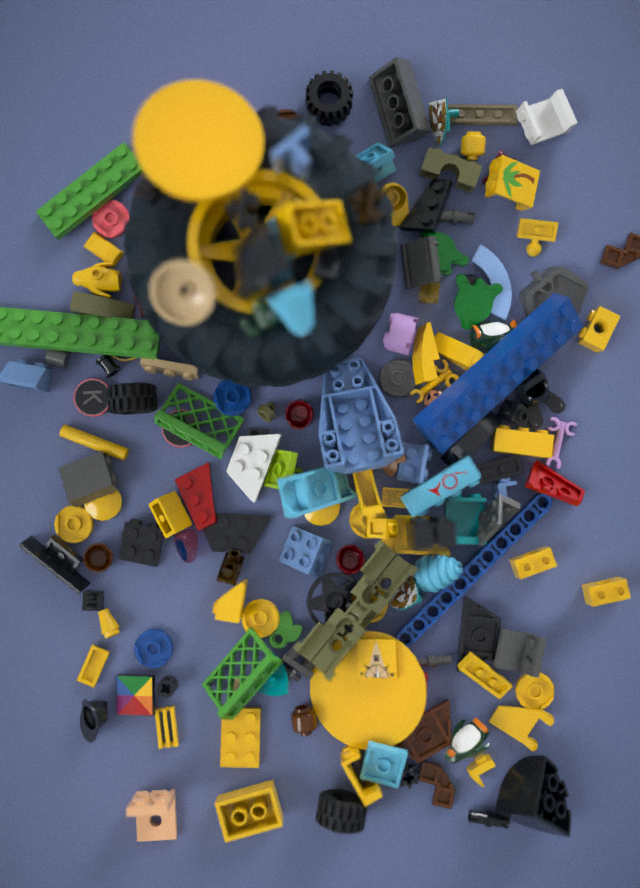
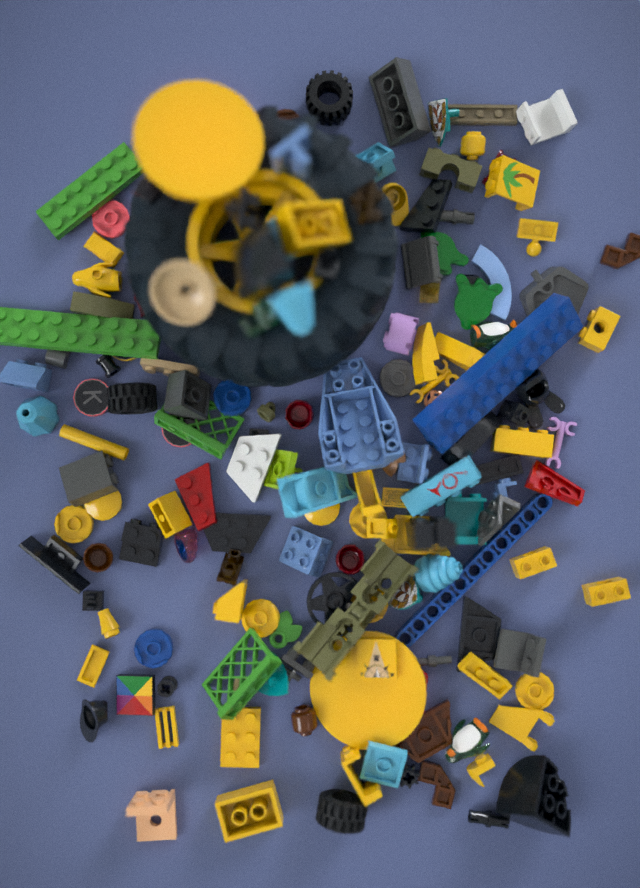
(37, 416): none -> medium azure cone
(187, 396): none -> dark grey slope

